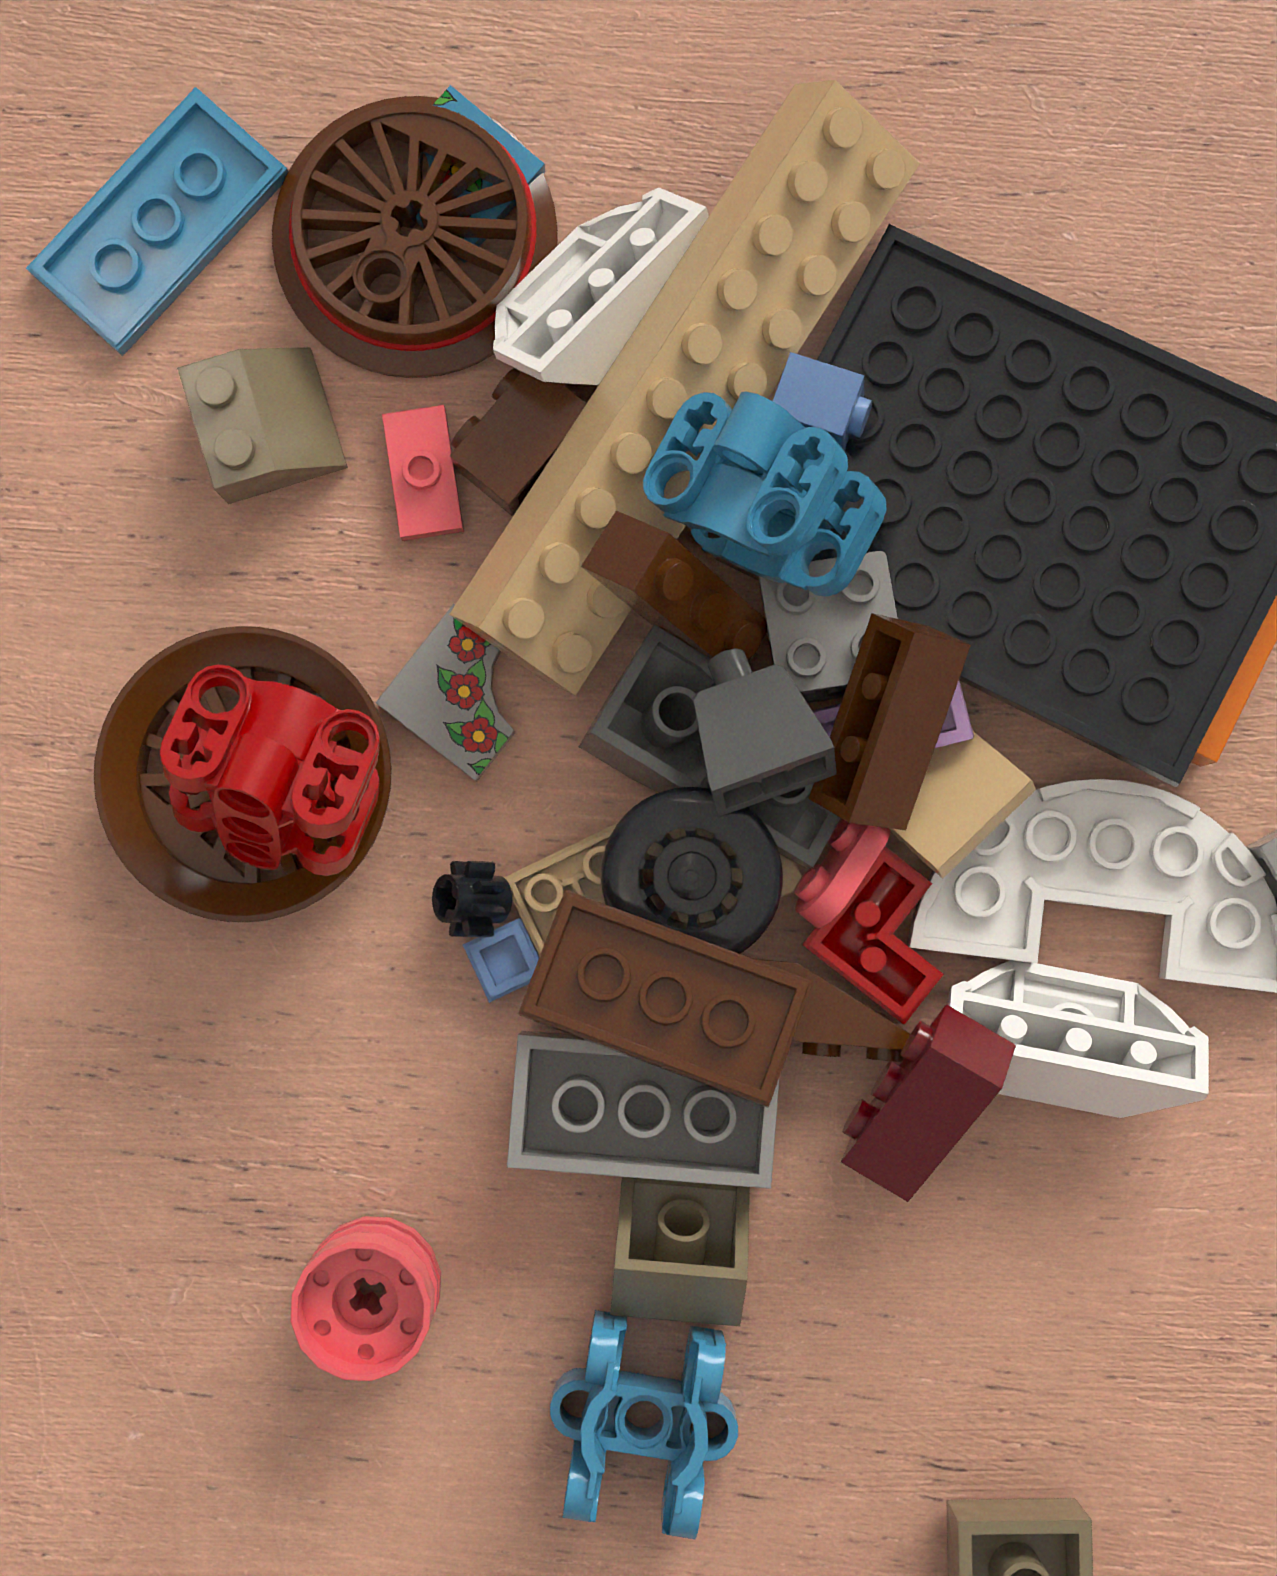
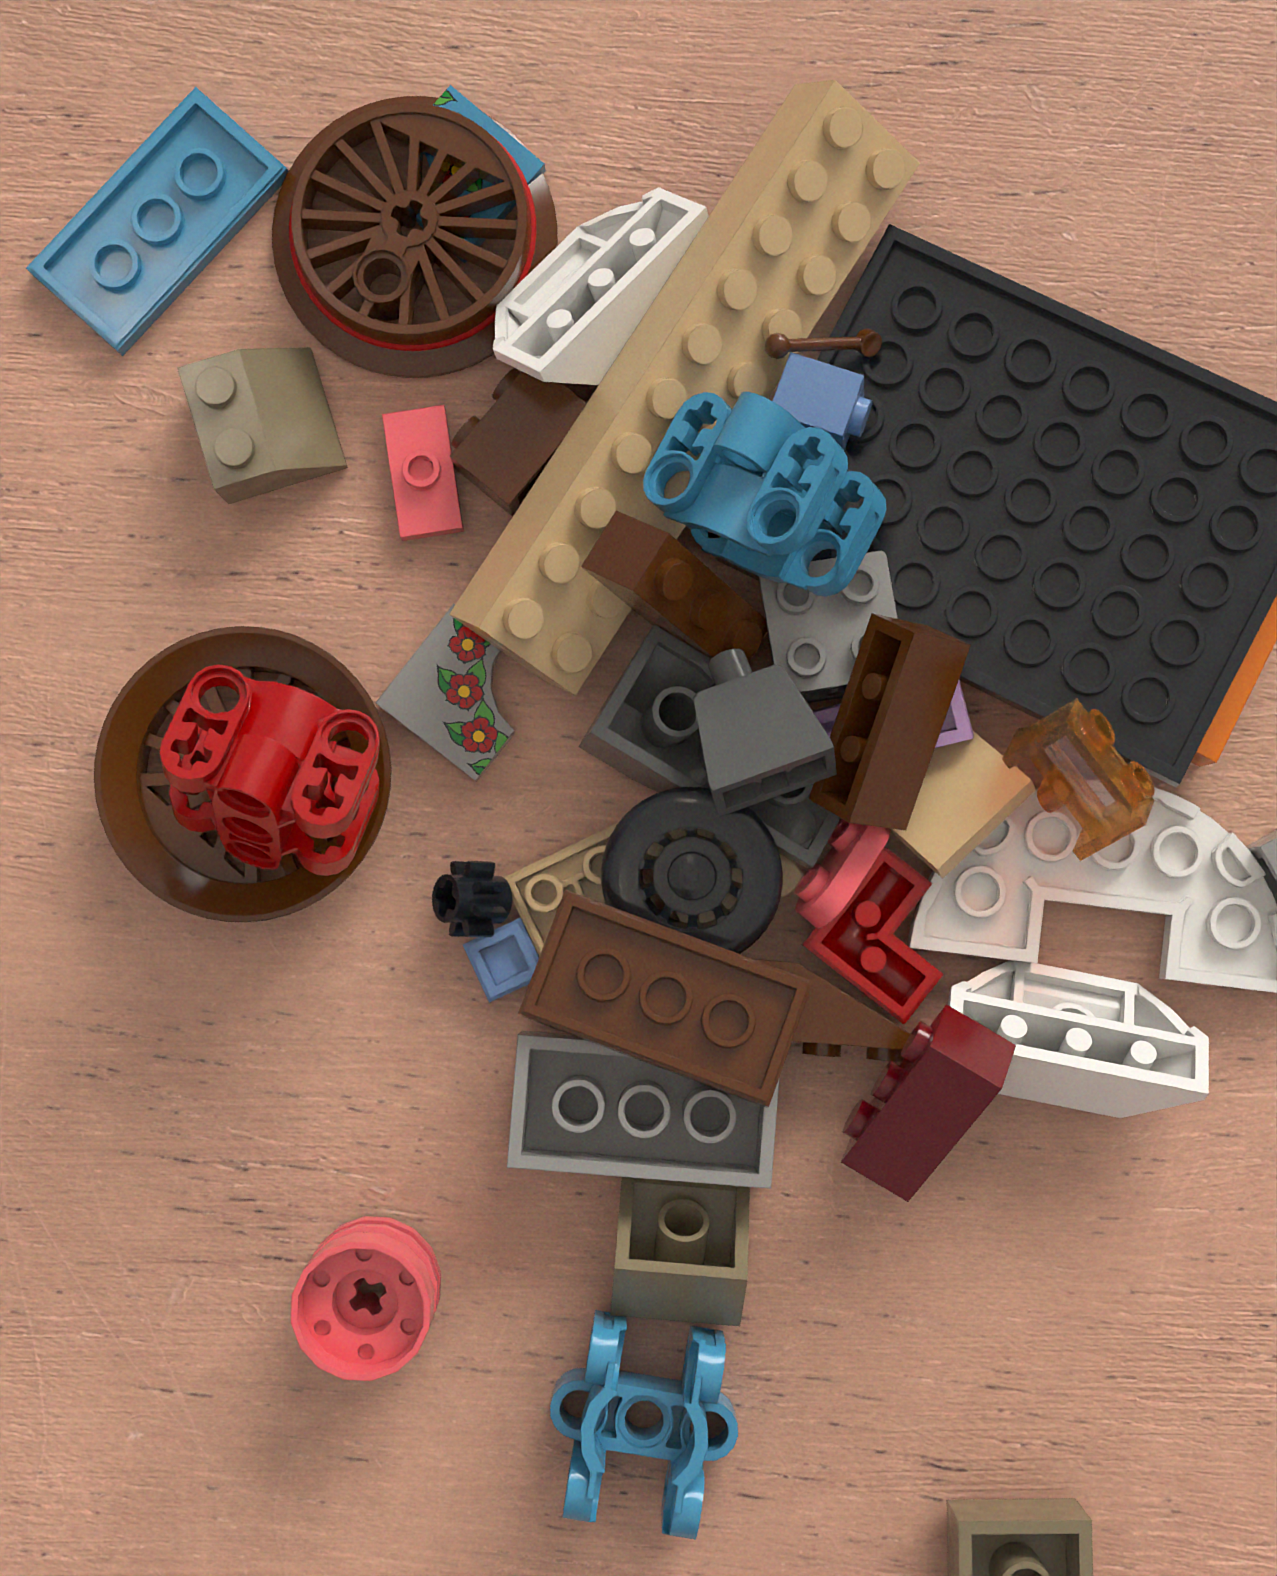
(865, 342): none -> reddish brown hinge
(1085, 775): none -> clear orange window

